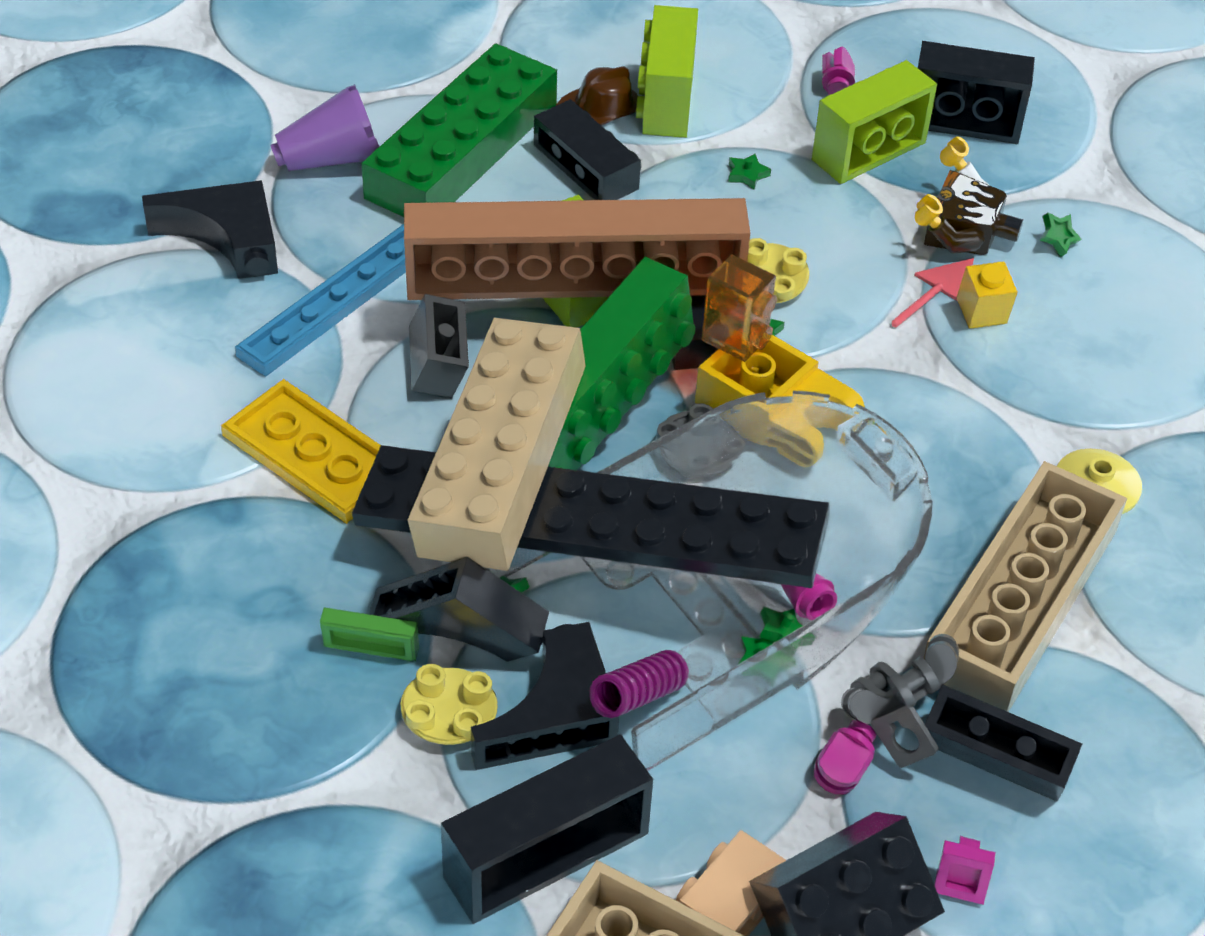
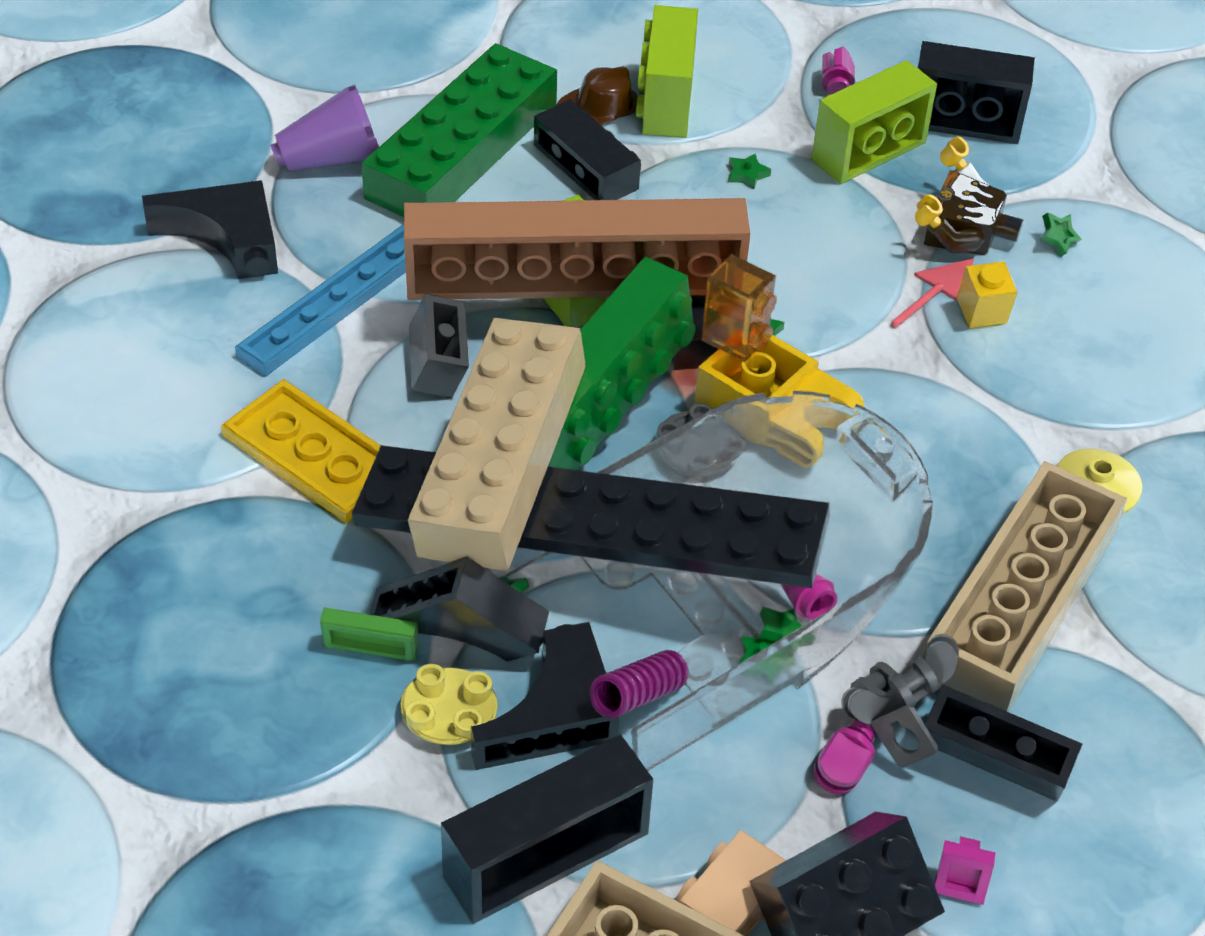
(785, 263): light yellow dish -> none

